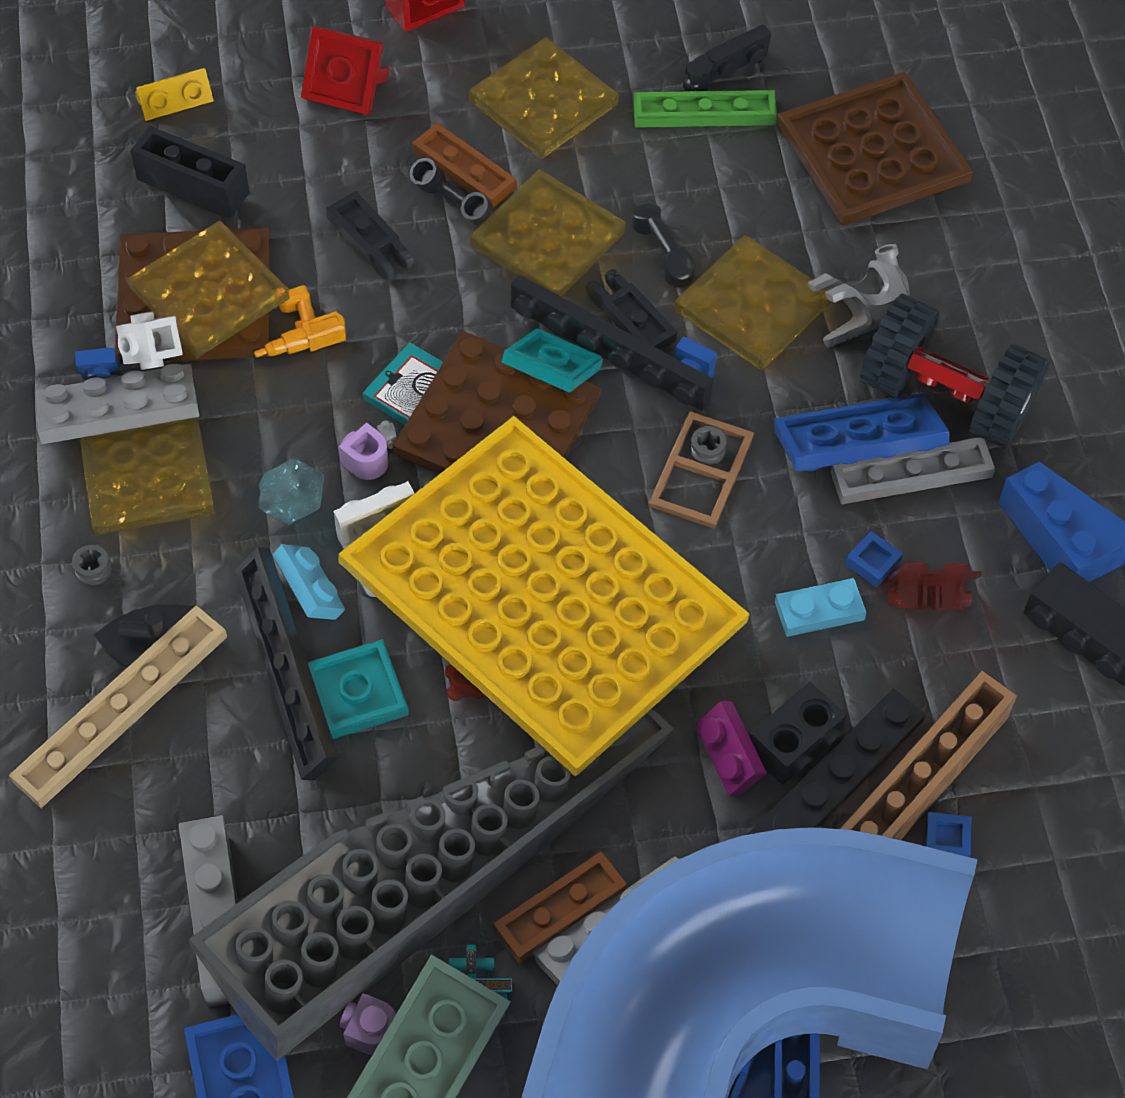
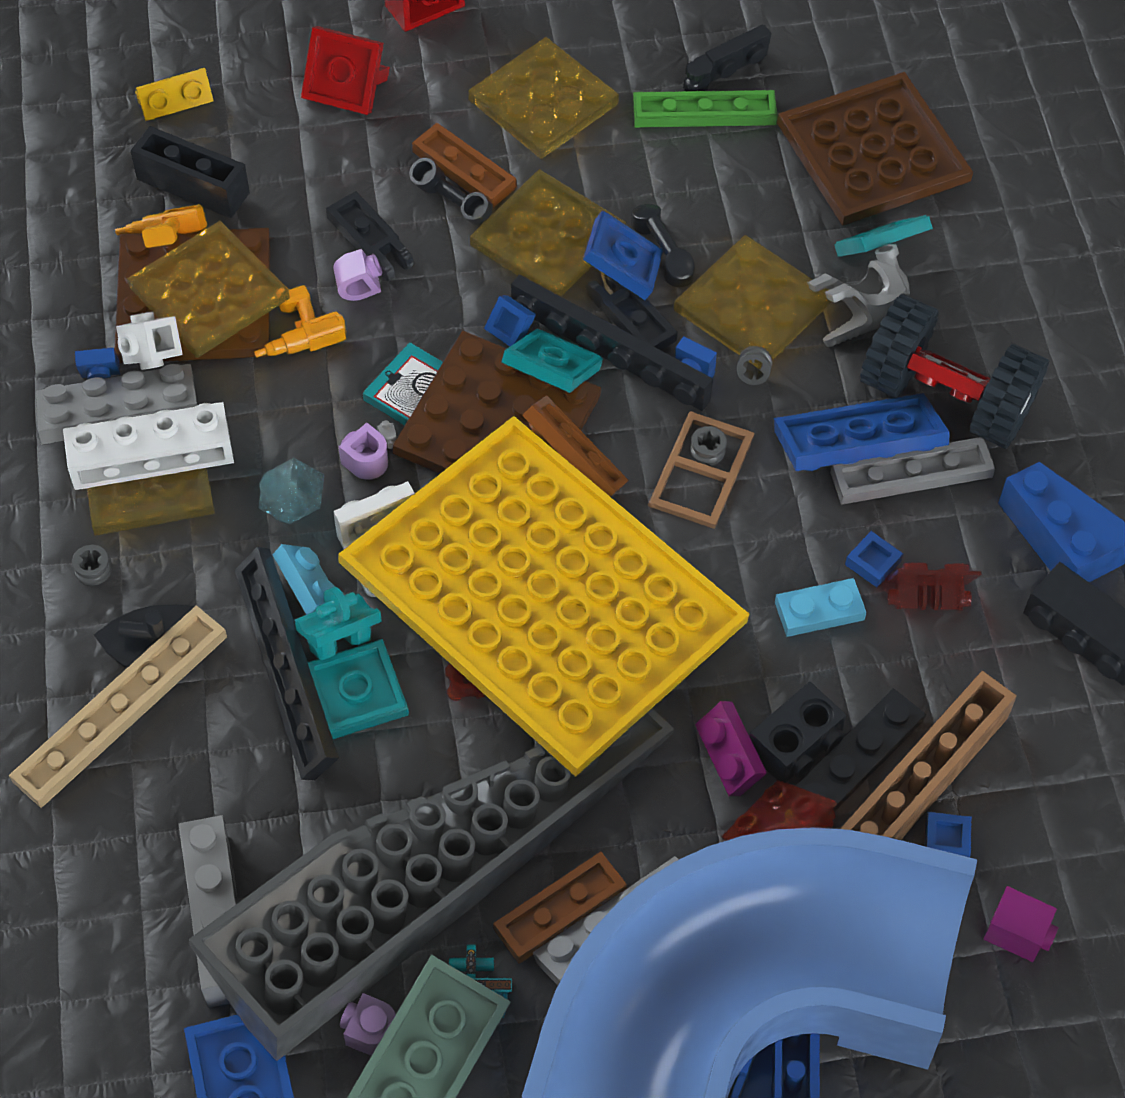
(148, 445): none -> white brick
(163, 227): none -> light orange piece
(337, 618): none -> teal hips
(357, 275): none -> lavender plate
(509, 320): none -> blue plate
(572, 444): none -> dark orange plate
(623, 255): none -> blue plate
(754, 377): none -> dark grey bush
(784, 808): none -> clear red hinge
(883, 235): none -> teal tile
(1022, 925): none -> magenta brick

